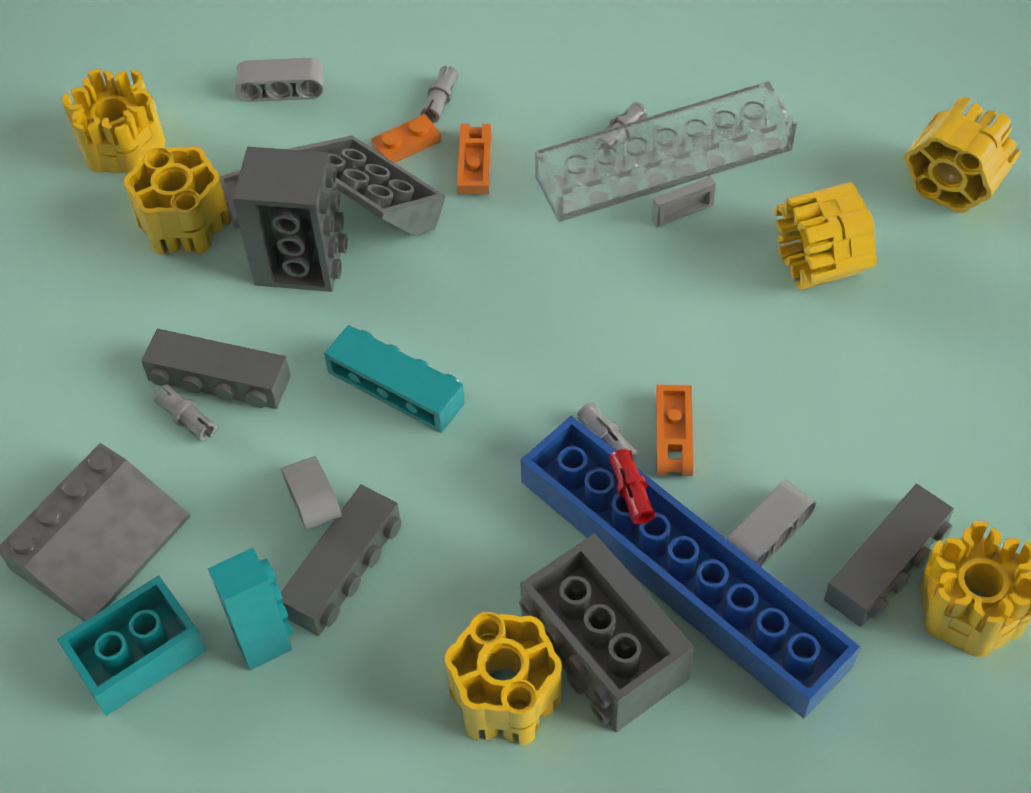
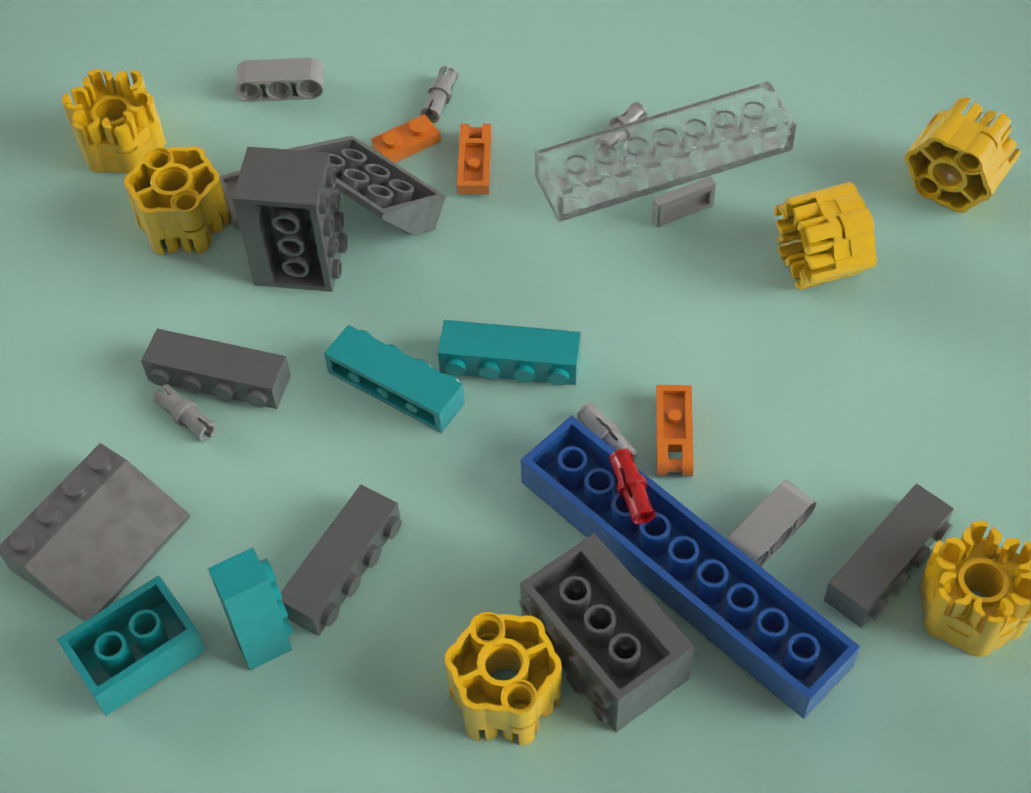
(311, 492): light grey beam -> none
(509, 352): none -> teal brick

